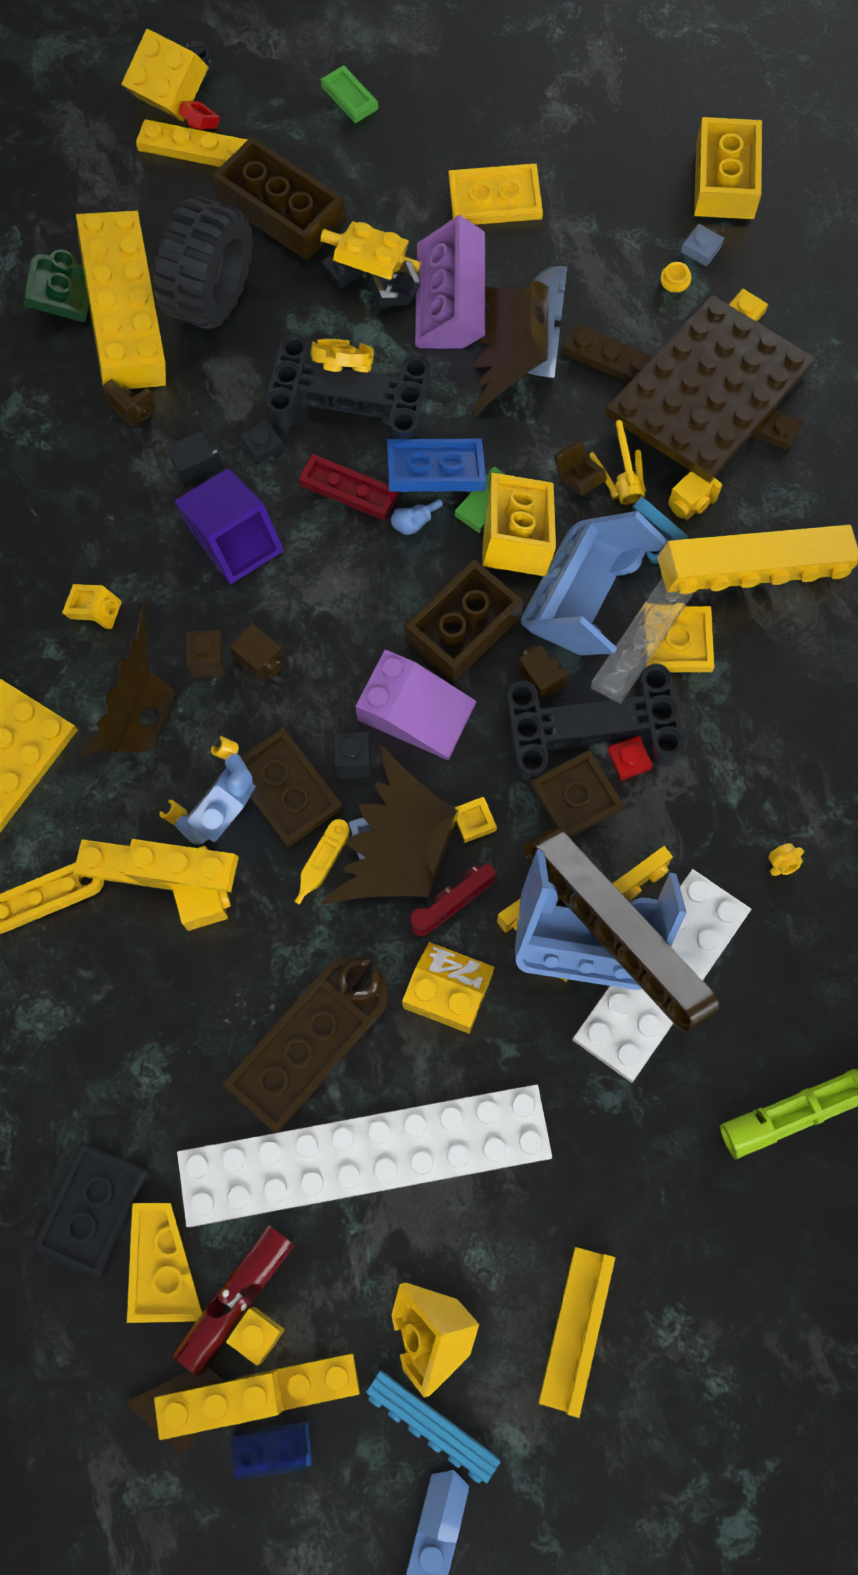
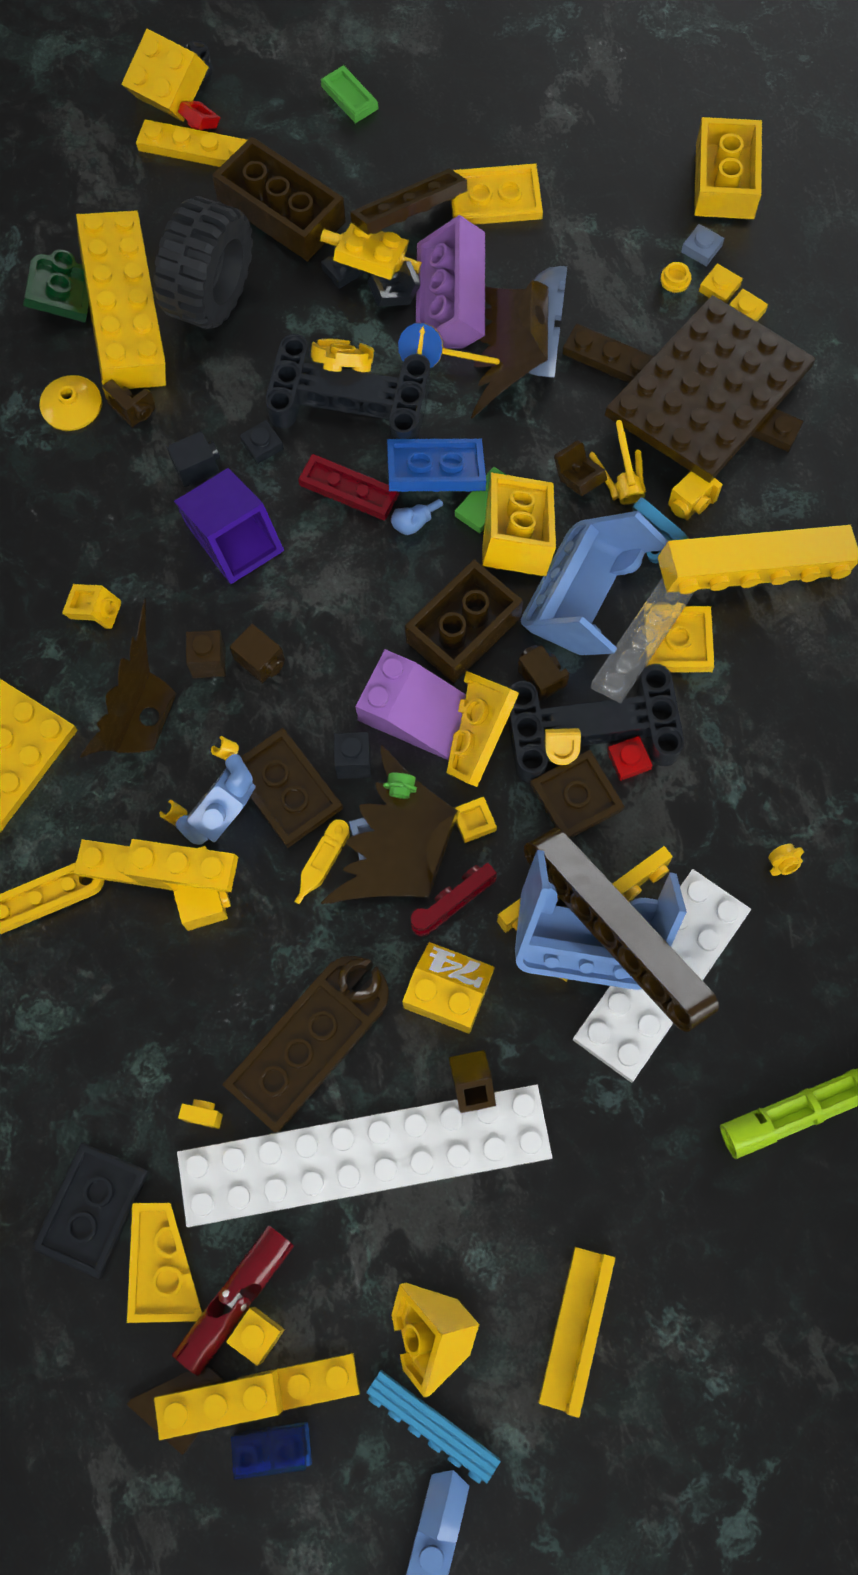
(74, 412): none -> yellow dish
(201, 1114): none -> yellow plate
(400, 785): none -> bright green plate
(409, 201): none -> dark brown plate
(426, 341): none -> blue piece
(472, 1081): none -> dark brown brick
(482, 722): none -> yellow wing
(562, 745): none -> yellow tile
(720, 283): none -> yellow plate

